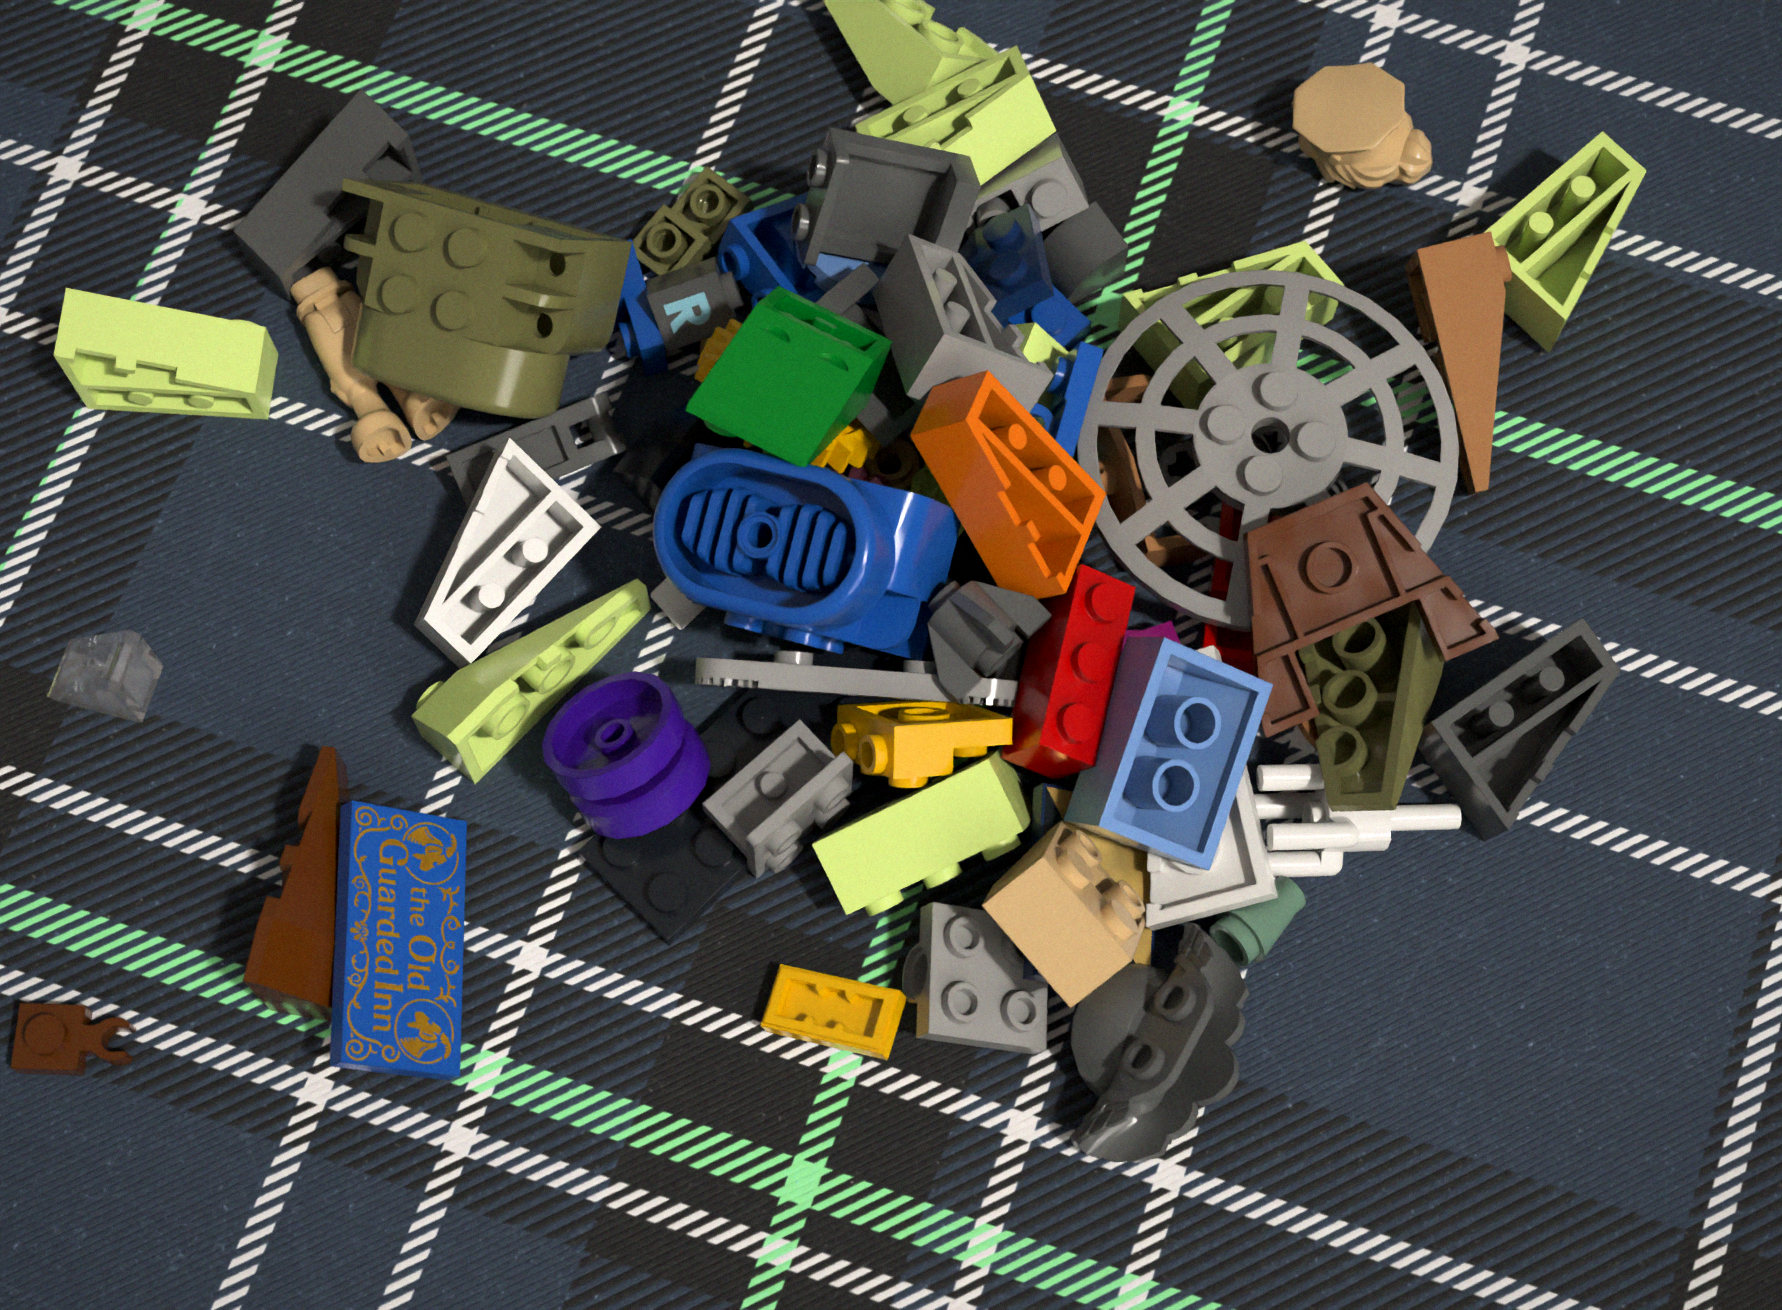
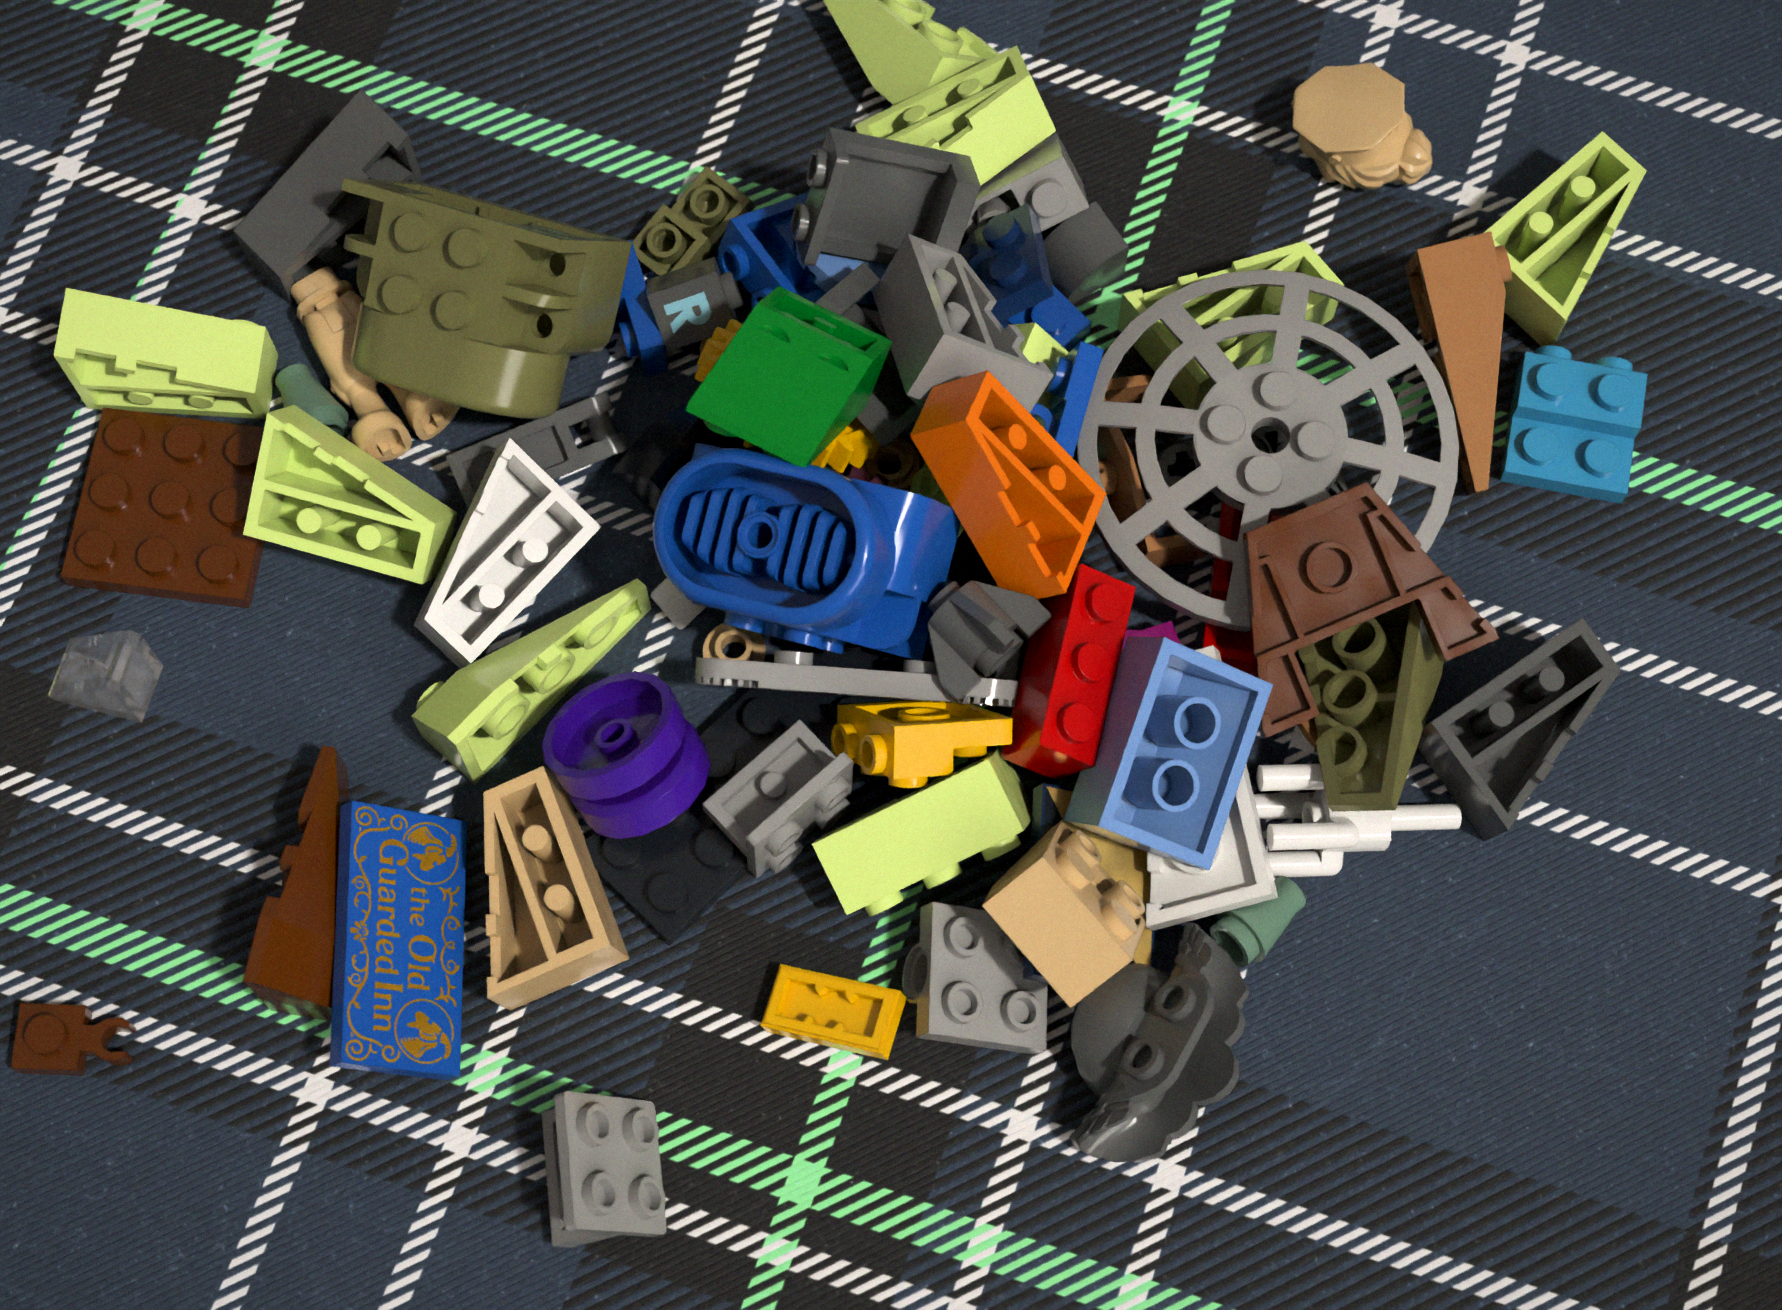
(167, 510): none -> reddish brown plate
(303, 390): none -> sand green cone
(342, 503): none -> yellowish green wedge
(544, 894): none -> tan wedge
(602, 1169): none -> light grey bracket
(726, 634): none -> tan plate
(1573, 424): none -> dark azure plate

